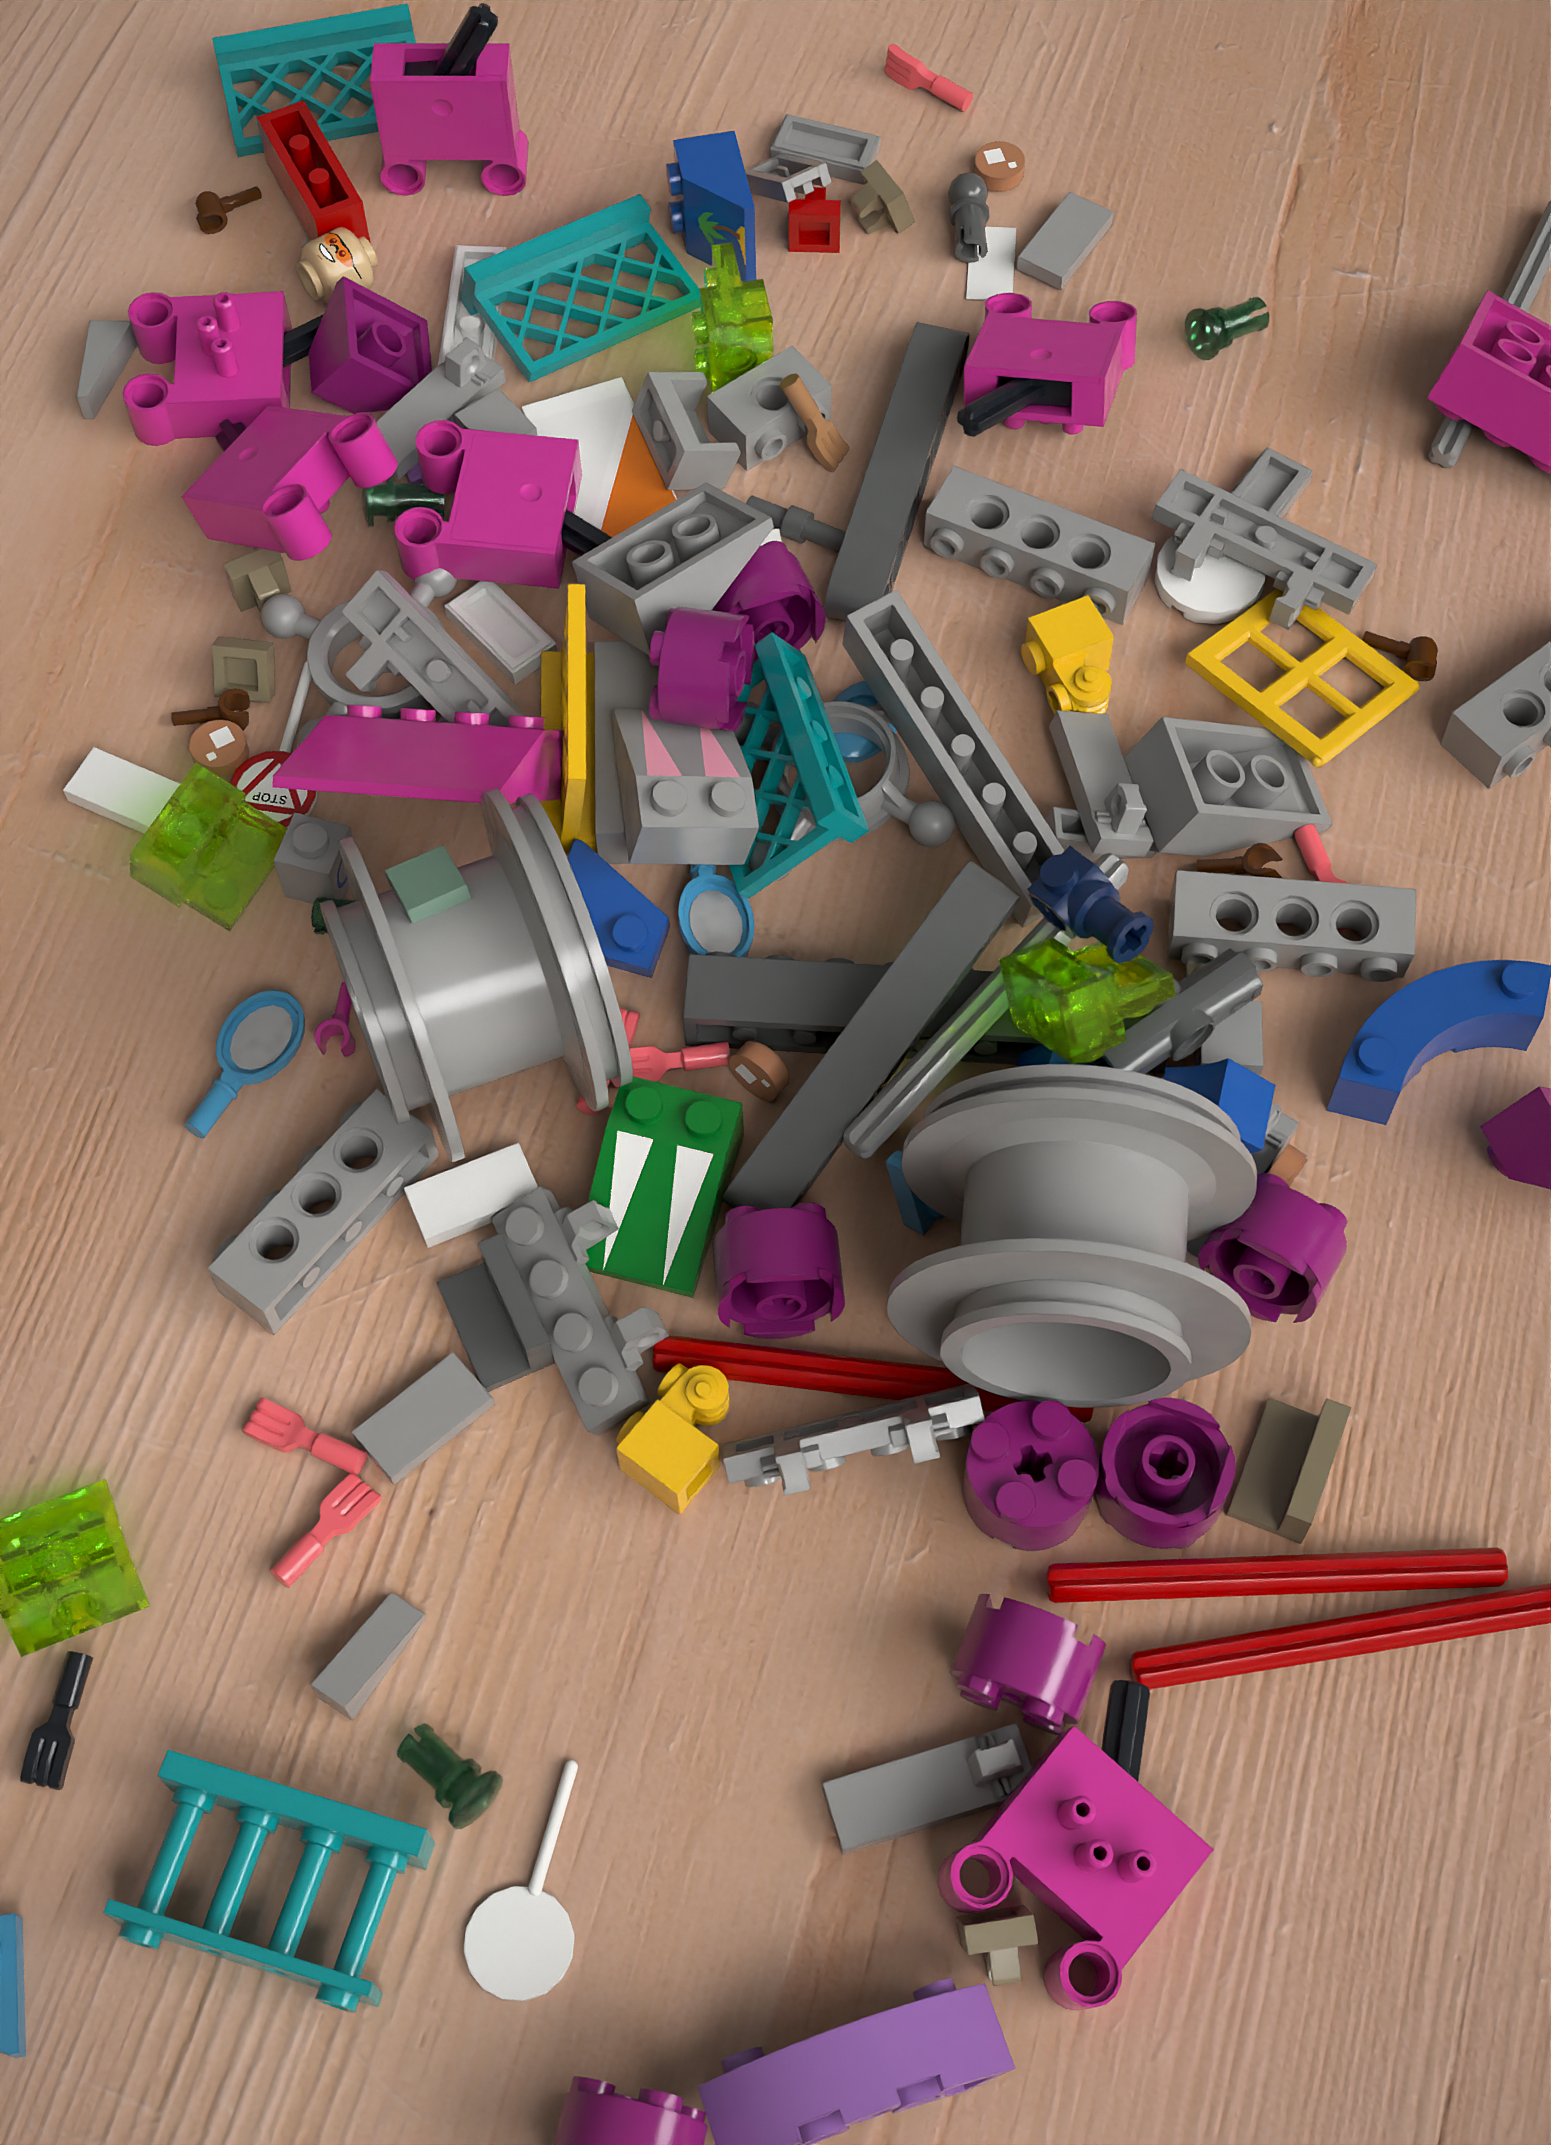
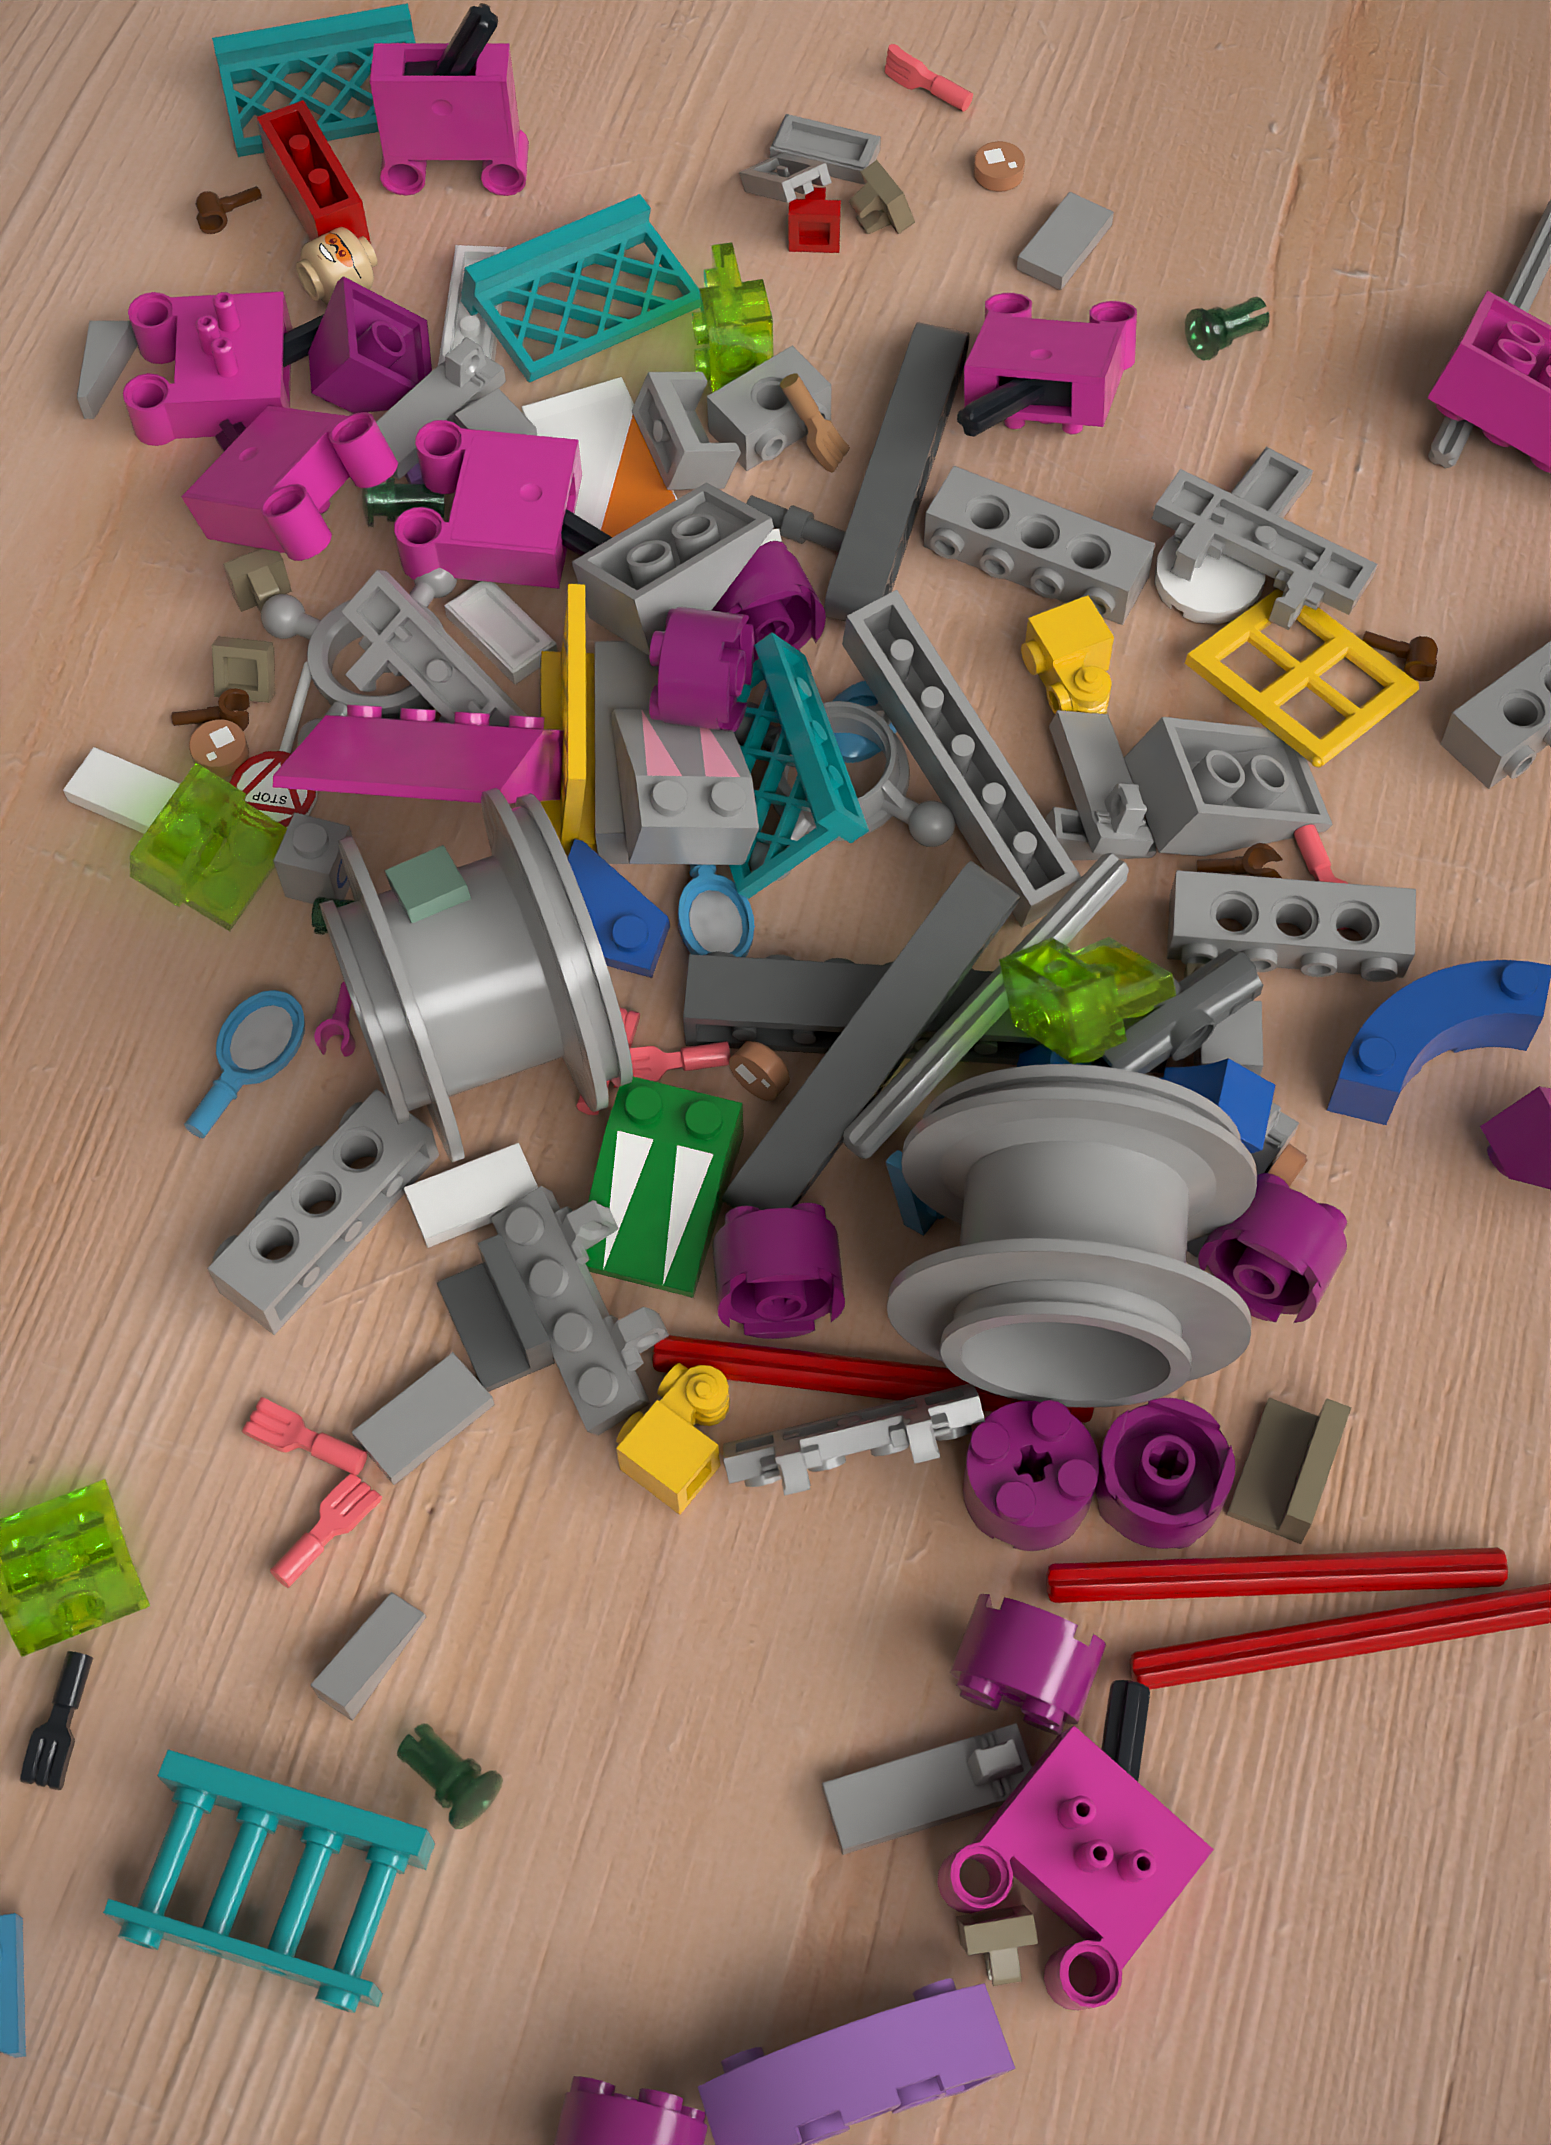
(522, 1936): white piece -> none
(712, 199): blue slope -> none
(969, 215): dark grey pin -> none
(996, 270): white sticker -> none
(1086, 904): dark blue connector -> none

